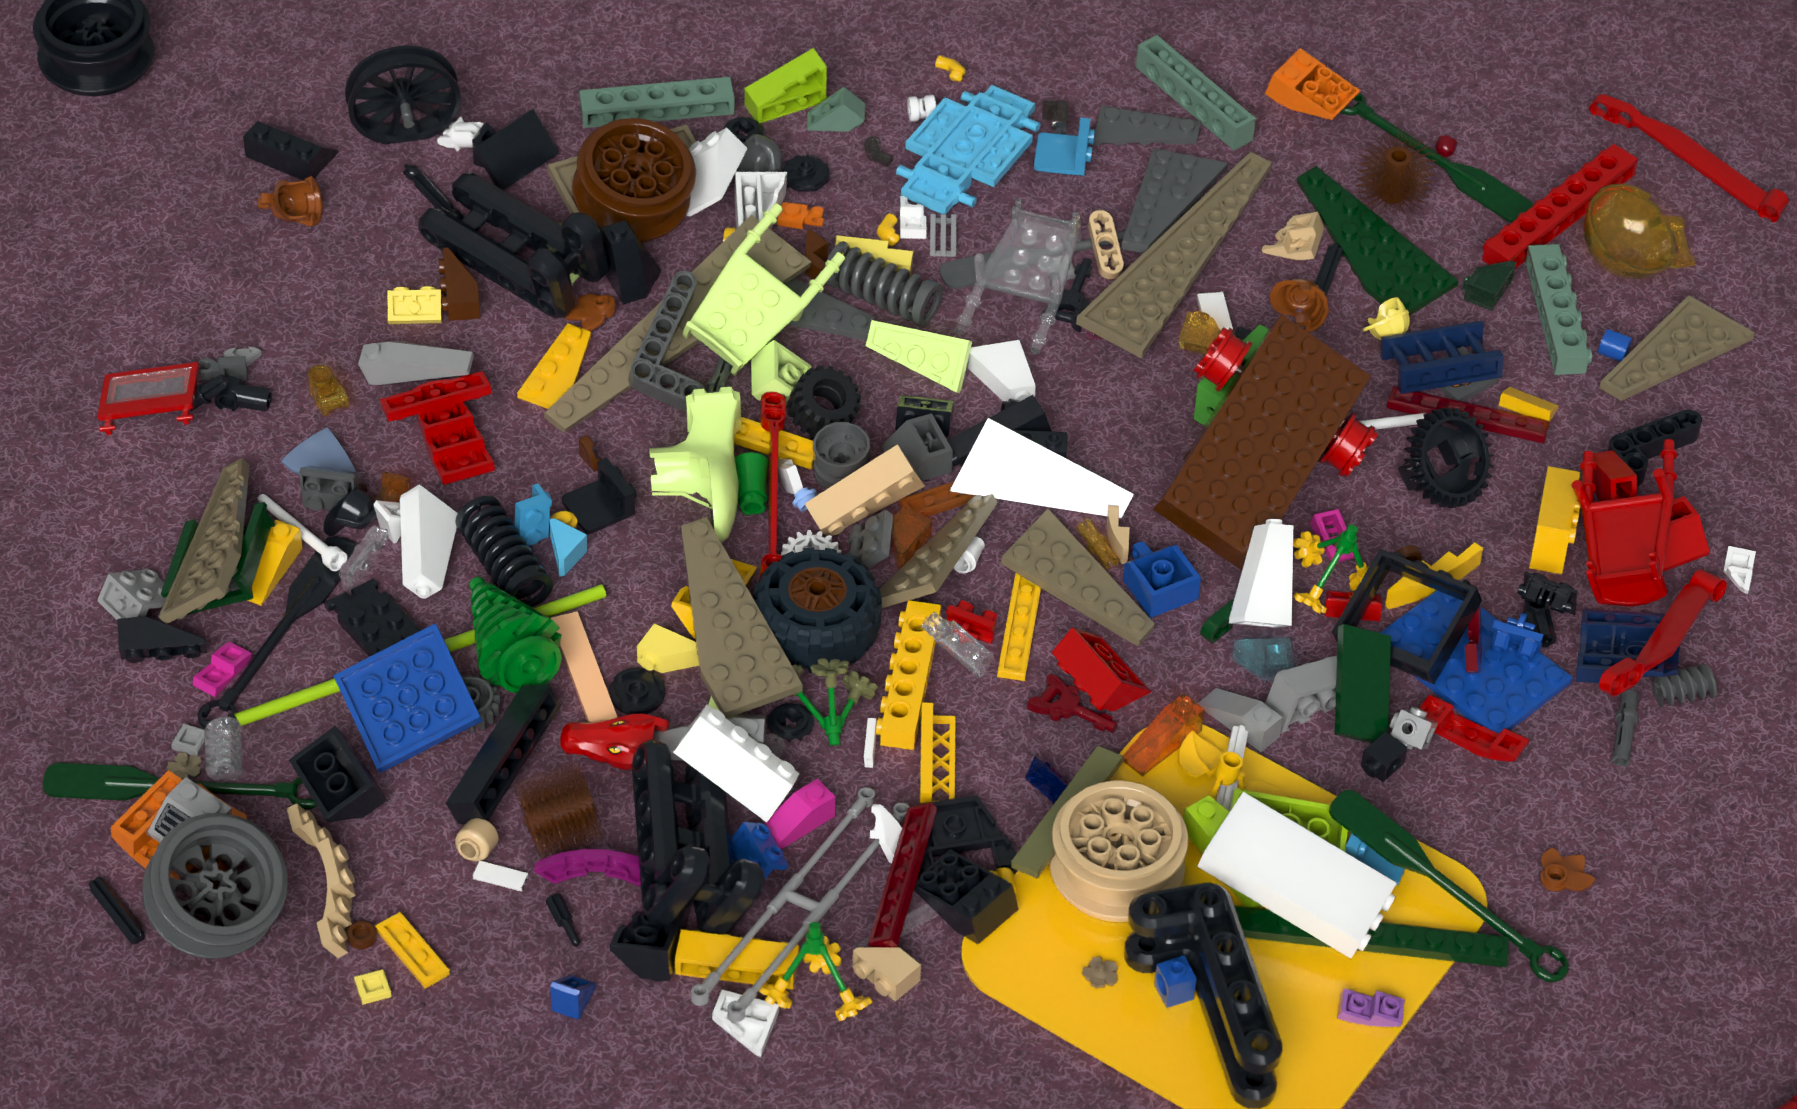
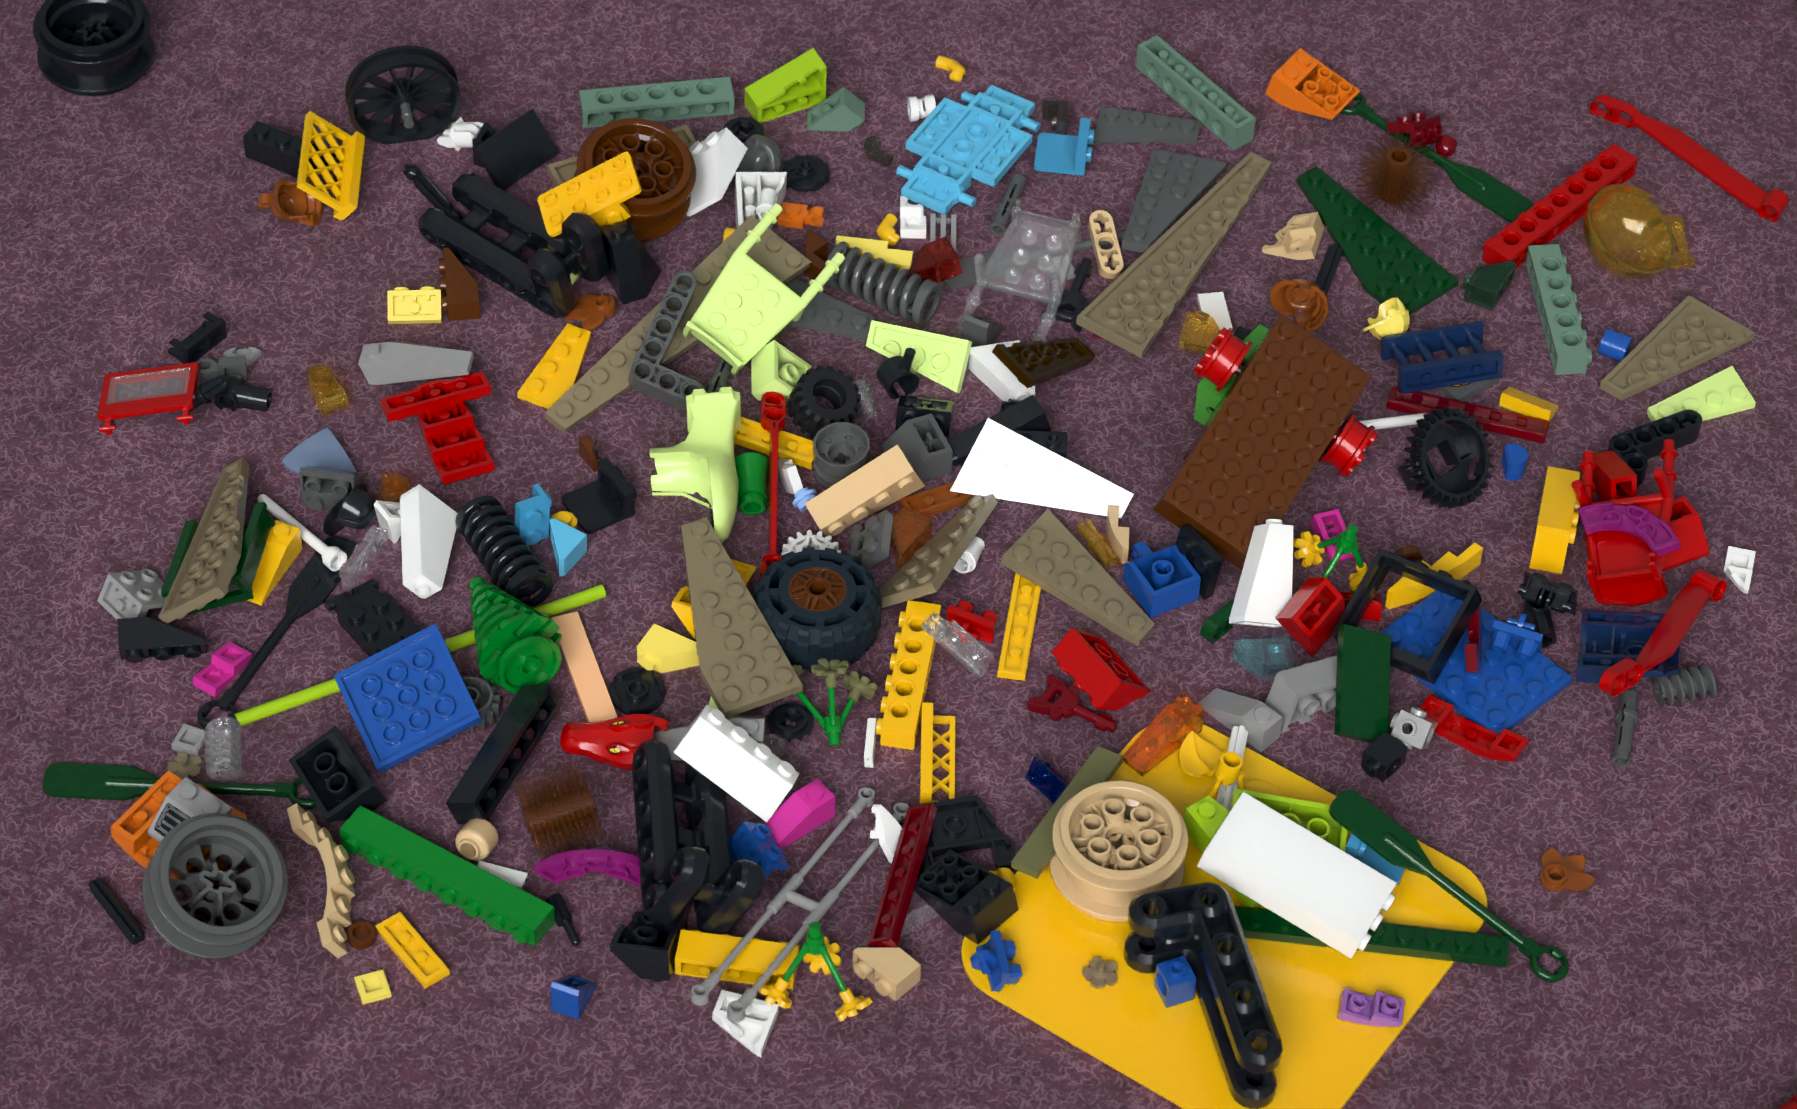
(199, 341): none -> black hinge
(347, 171): none -> yellow fence
(447, 876): none -> green brick
(594, 192): none -> yellow bracket
(767, 200): none -> white pin
(868, 404): none -> clear cone
(900, 370): none -> black piece
(936, 261): none -> clear red slope
(980, 330): none -> dark grey slope
(993, 961): none -> blue hips
(1000, 222): none -> dark grey pin
(1043, 361): none -> dark brown wing
(1202, 557): none -> black wing
(1312, 613): none -> red slope
(1419, 126): none -> dark red bracket
(1514, 461): none -> blue brick
(1631, 520): none -> magenta tile
(1711, 398): none -> yellowish green wing

